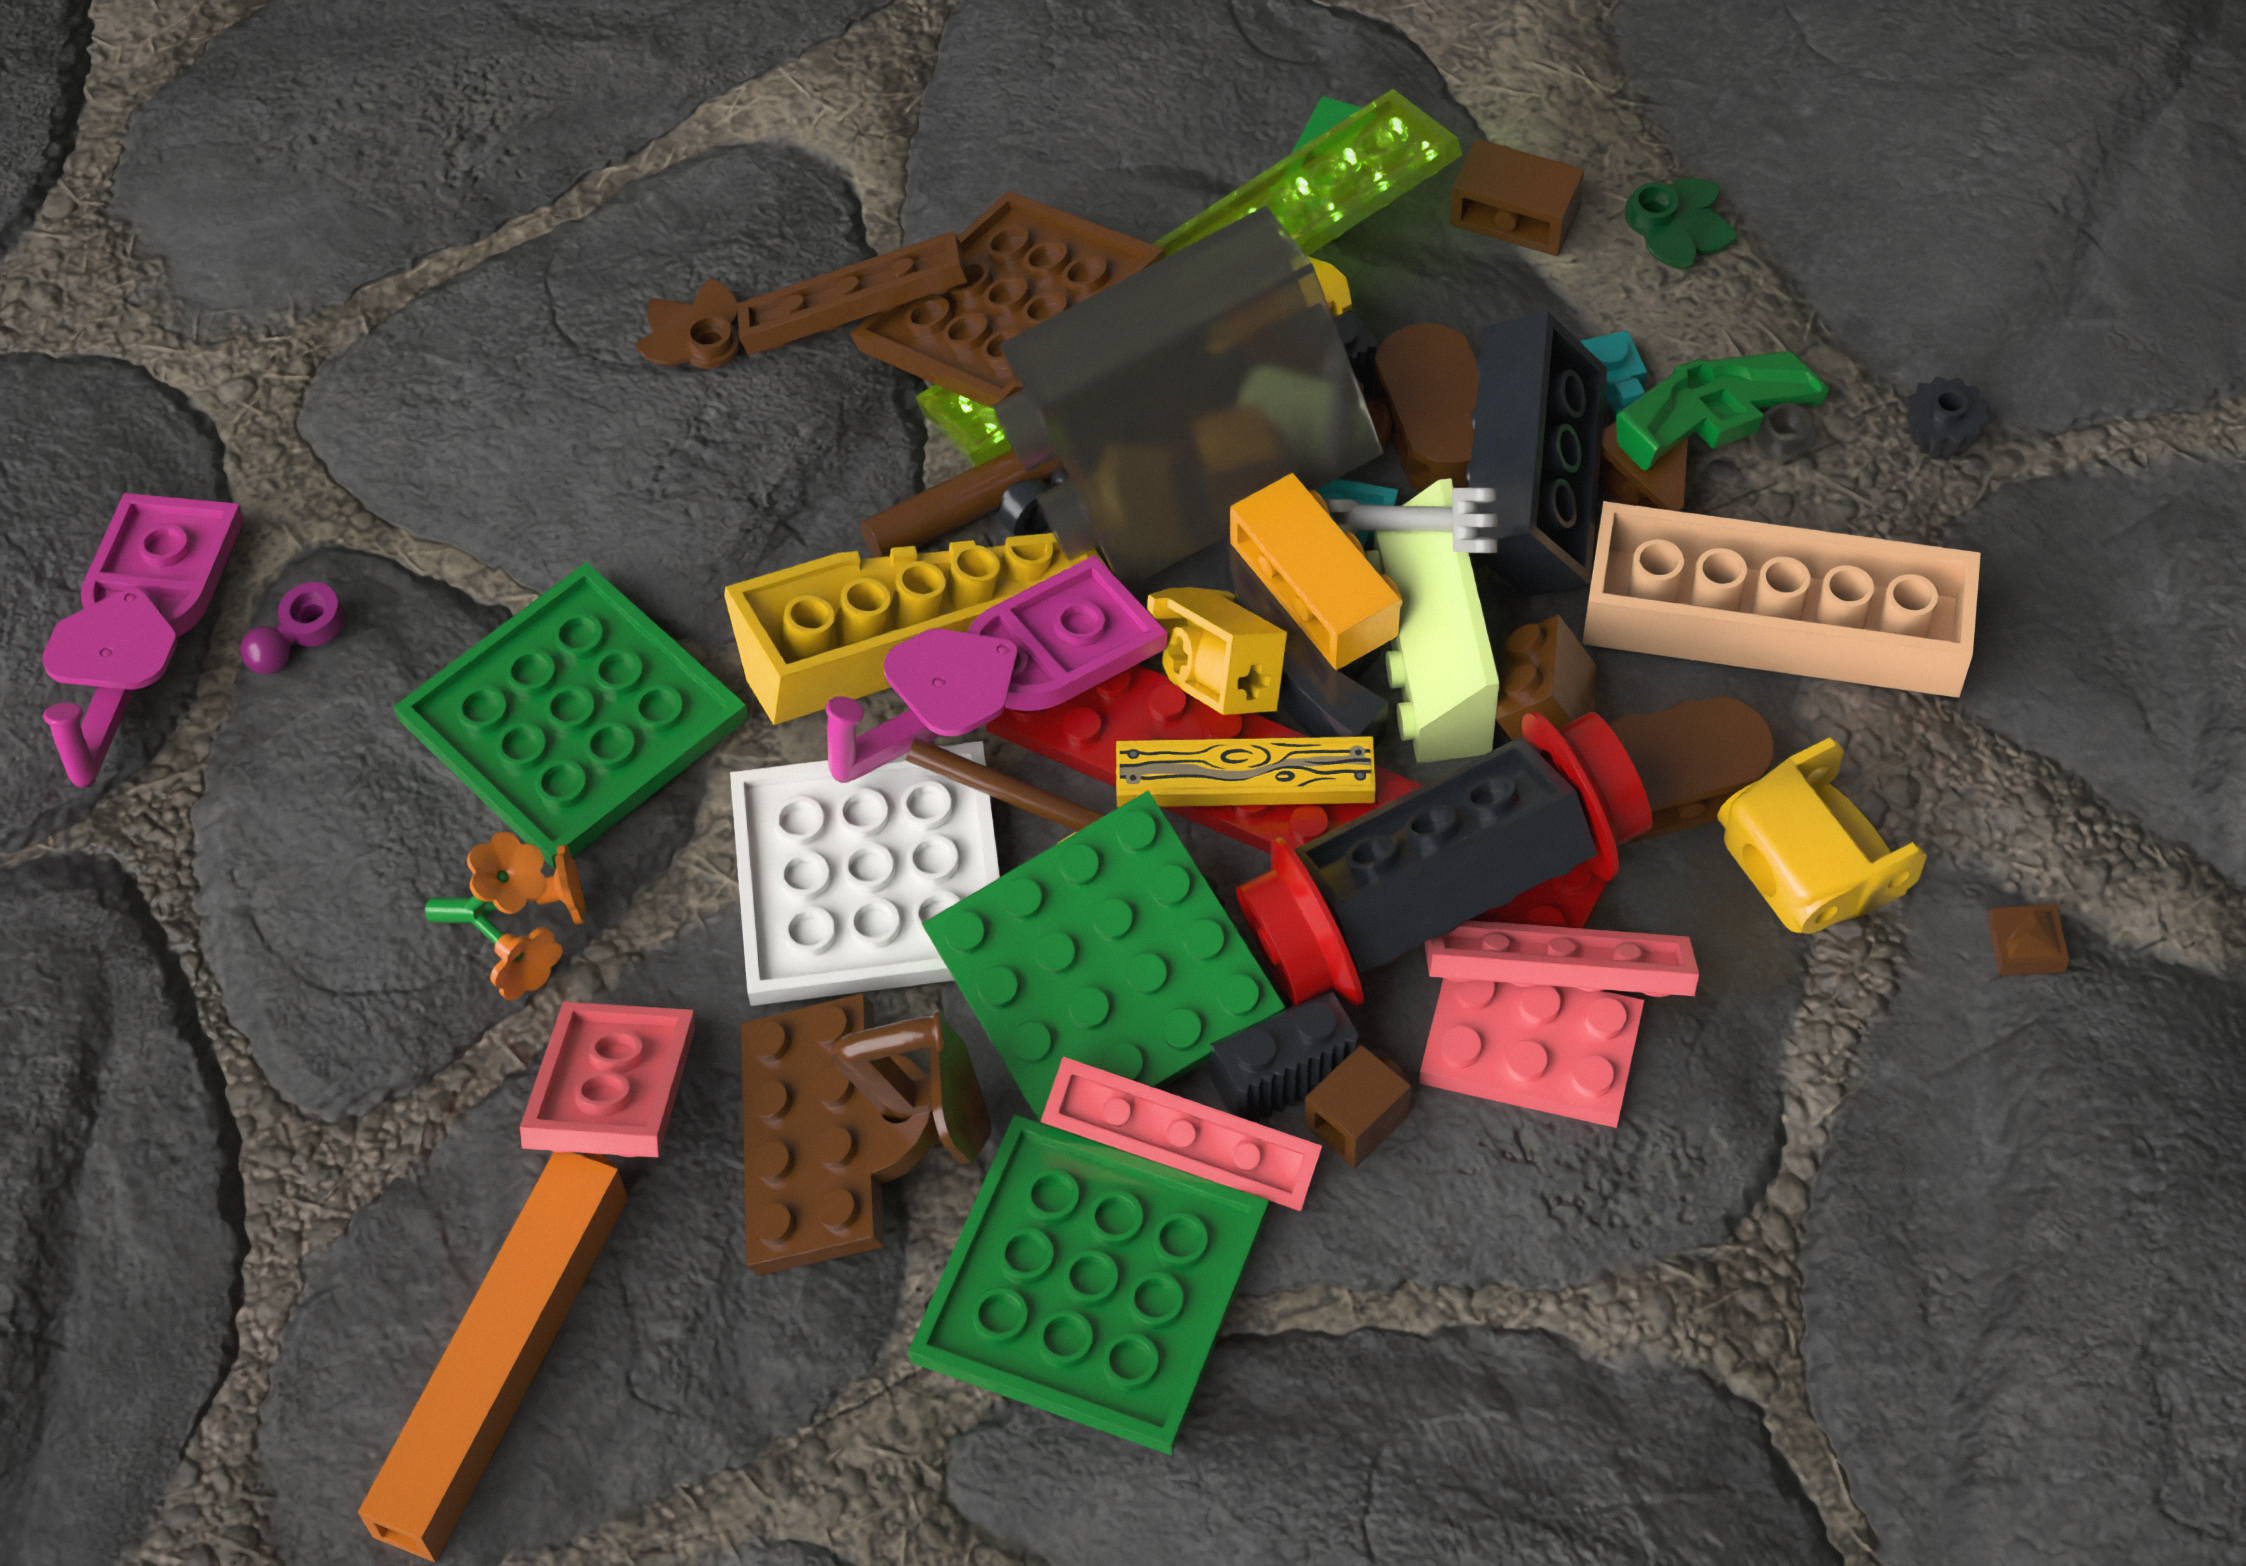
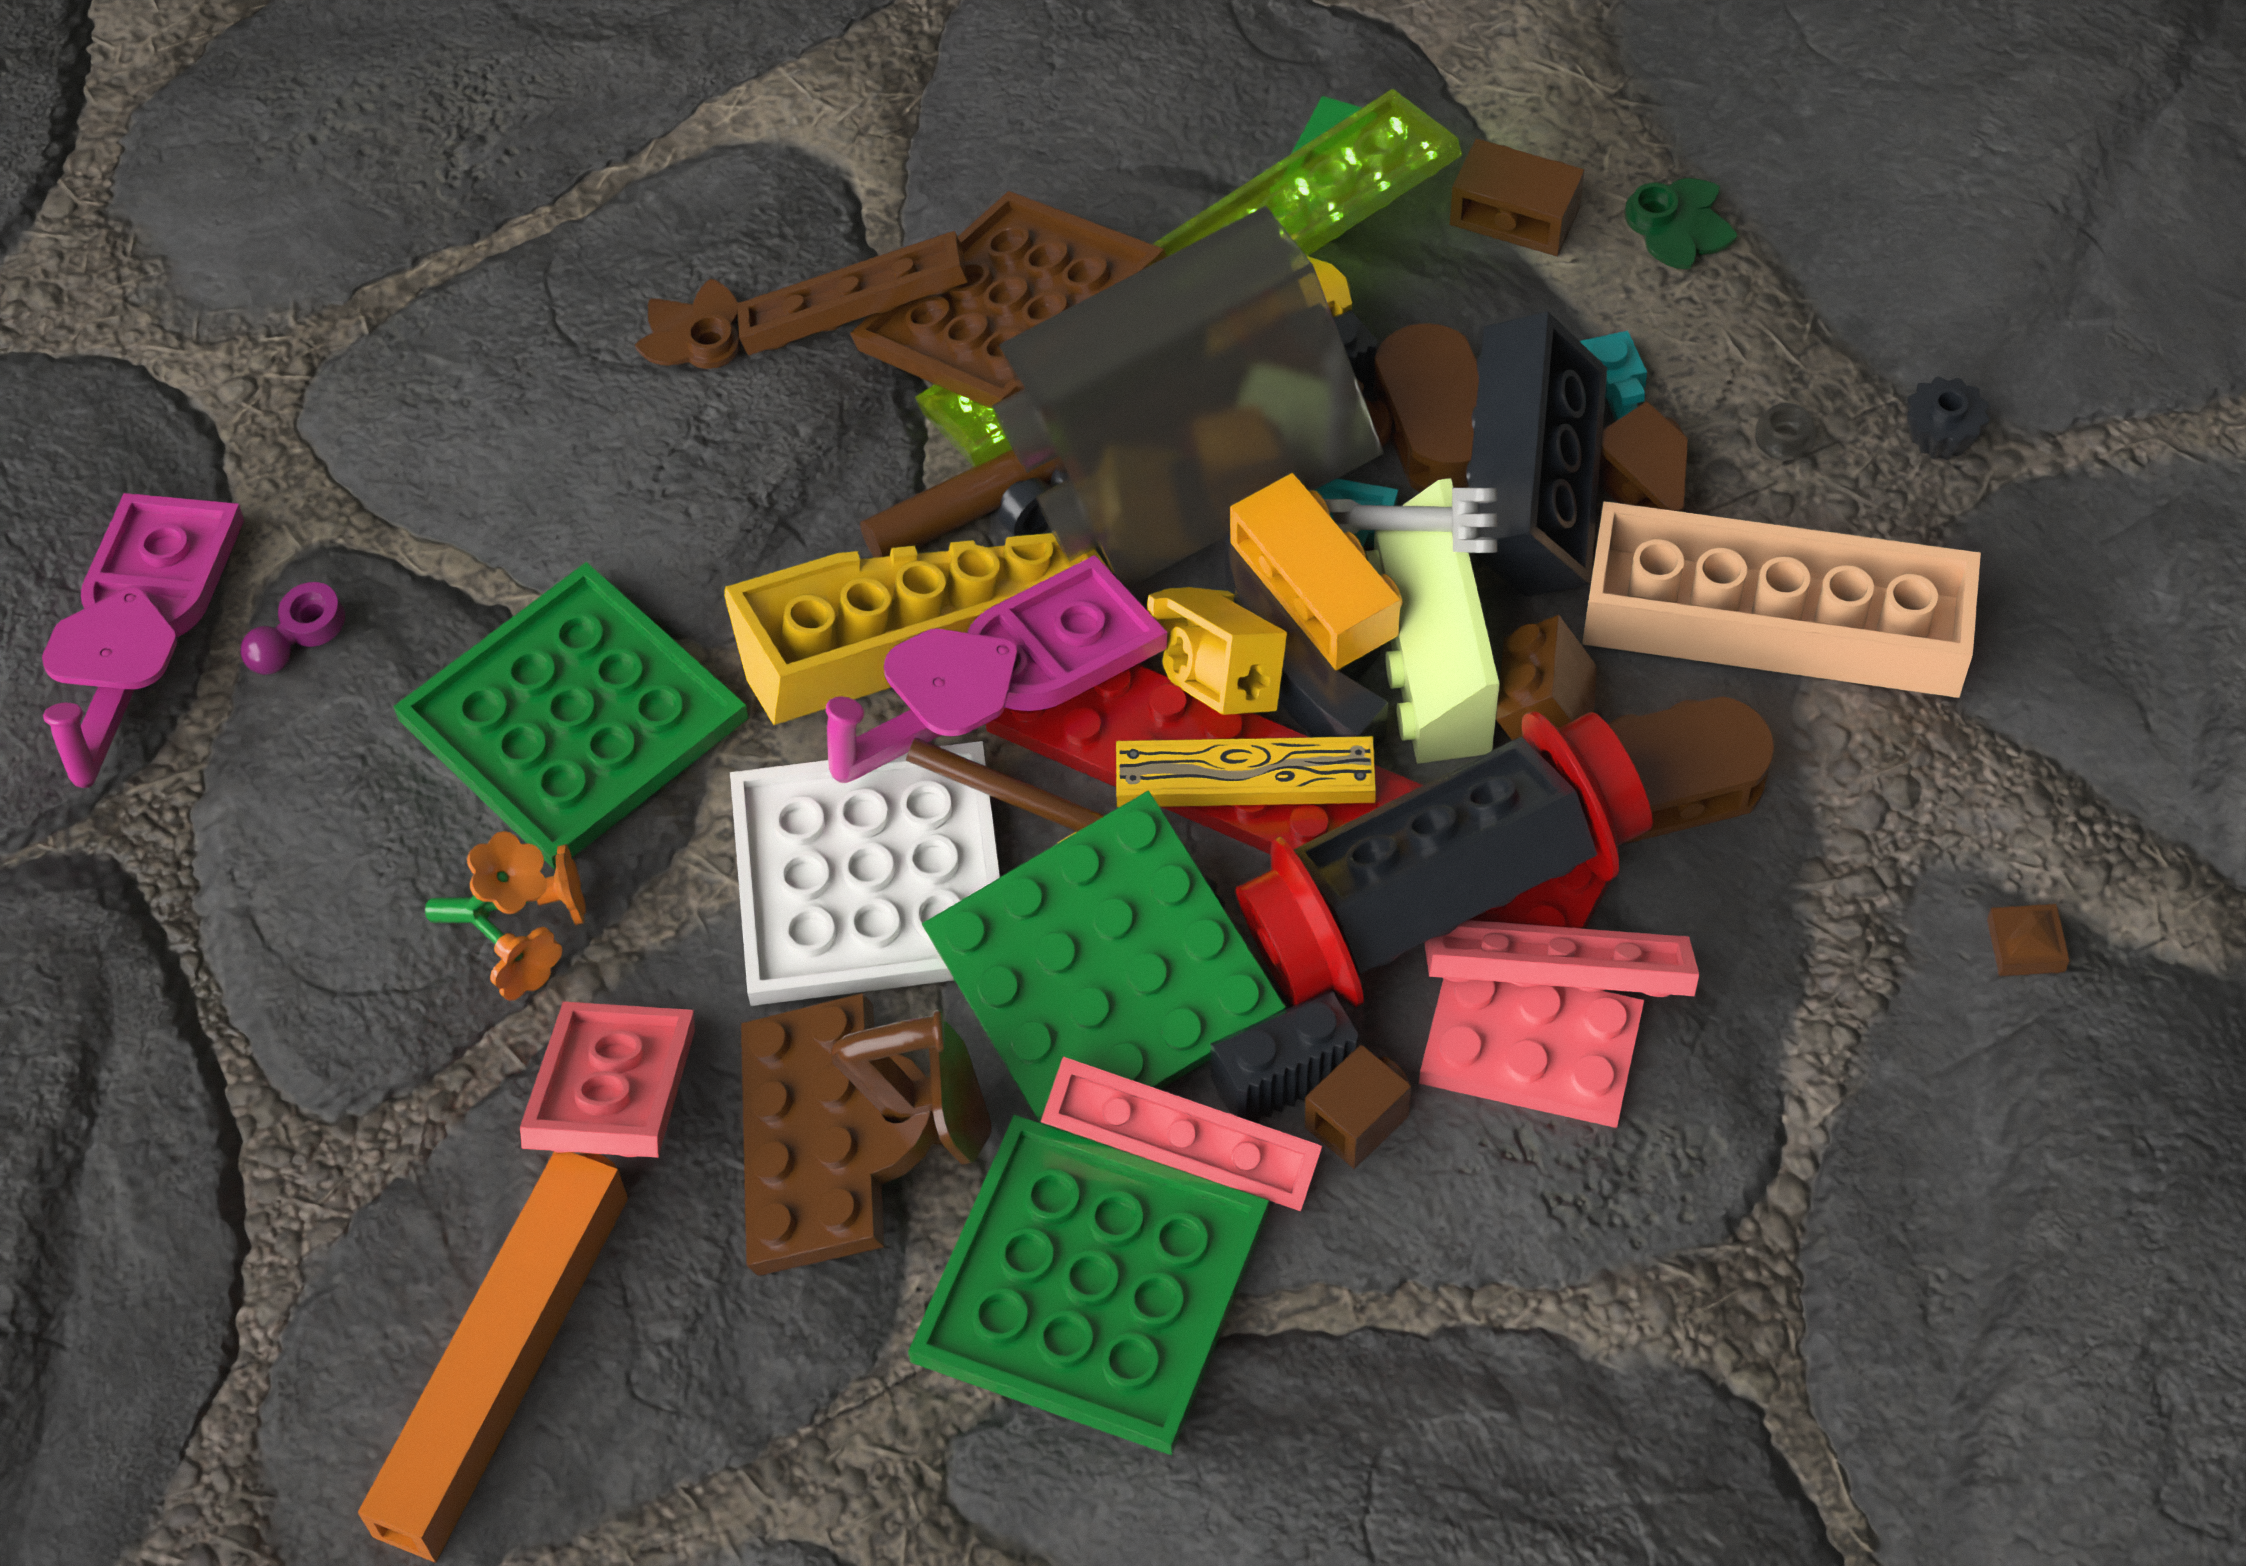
(1715, 401): green plate -> none
(1812, 846): yellow piece -> none

